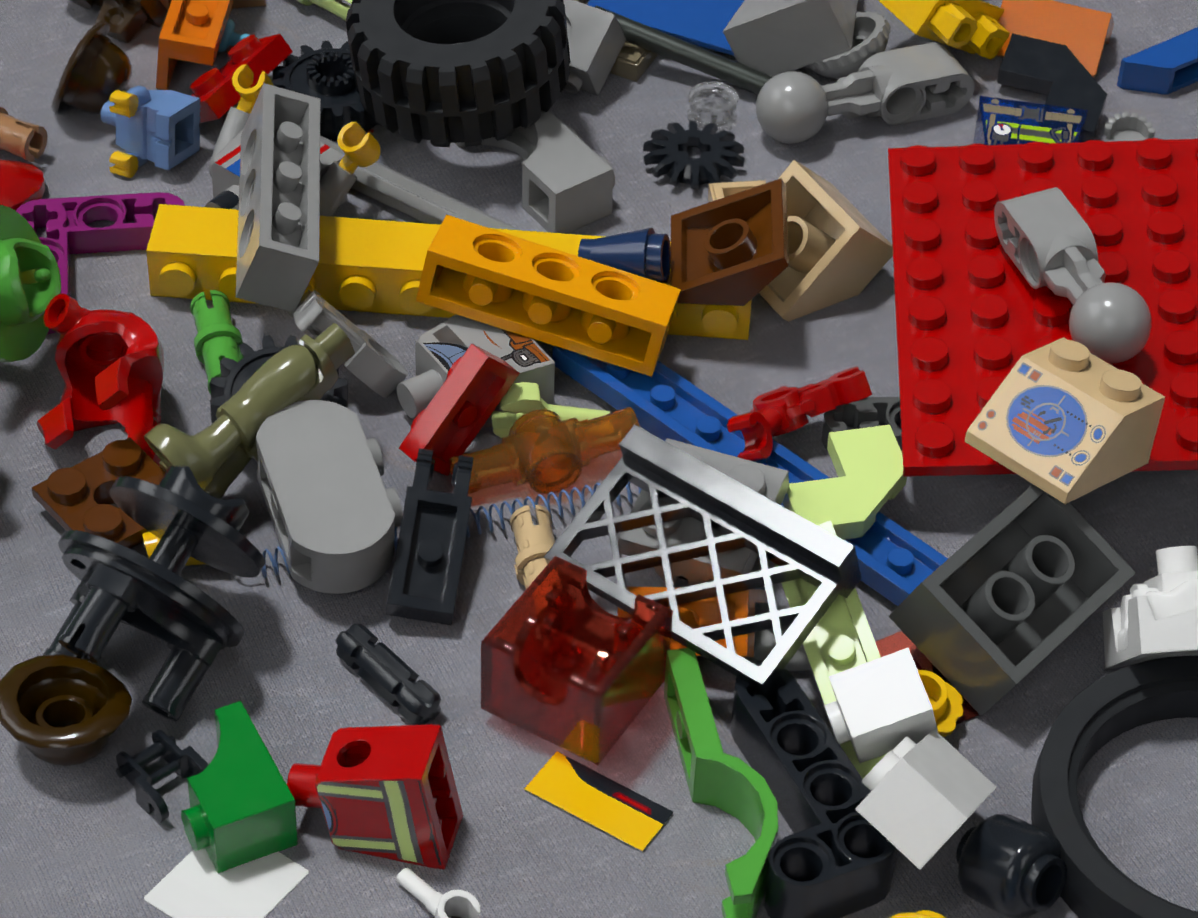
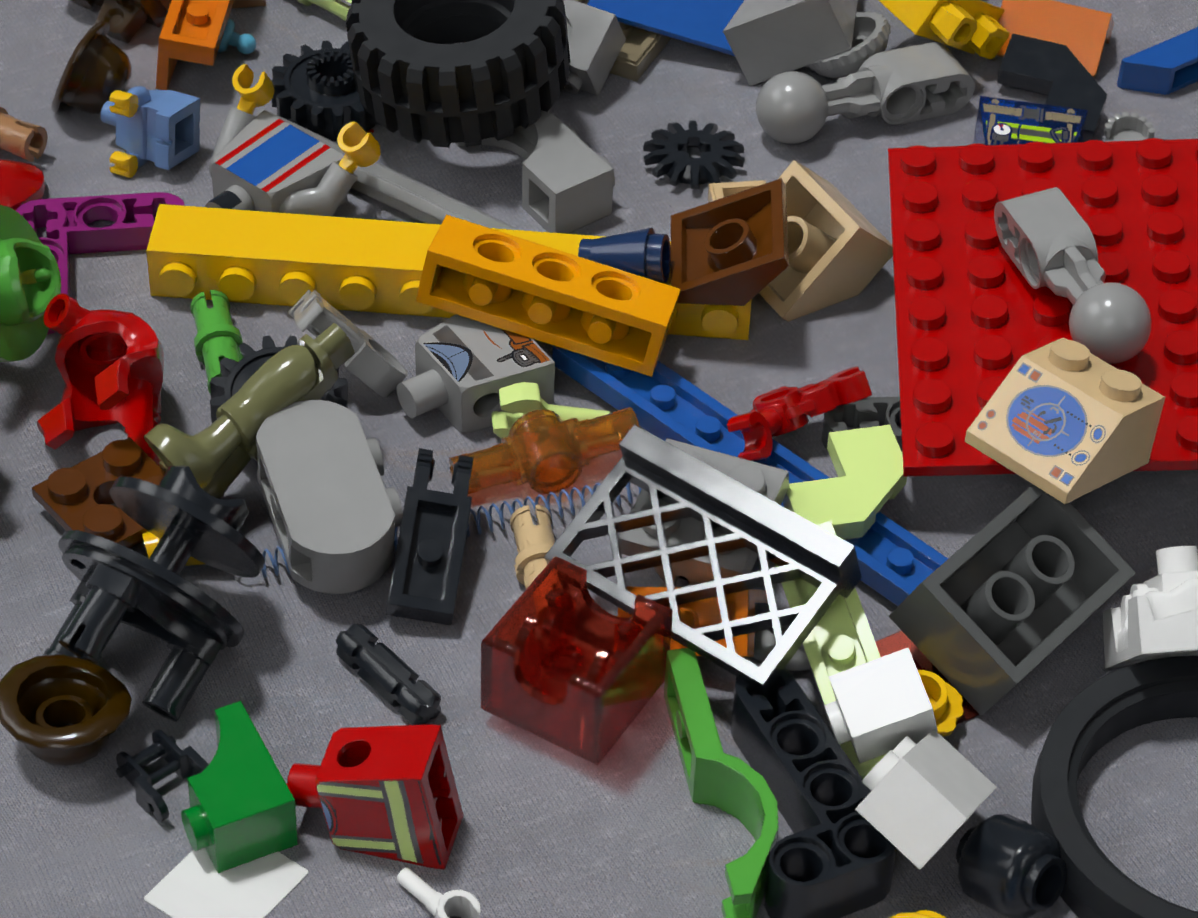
(216, 85): red plate -> none
(279, 199): light grey brick -> none
(460, 407): red plate -> none
(599, 801): yellow sticker -> none
(691, 55): pearl dark grey bar -> none
(721, 113): clear bush -> none

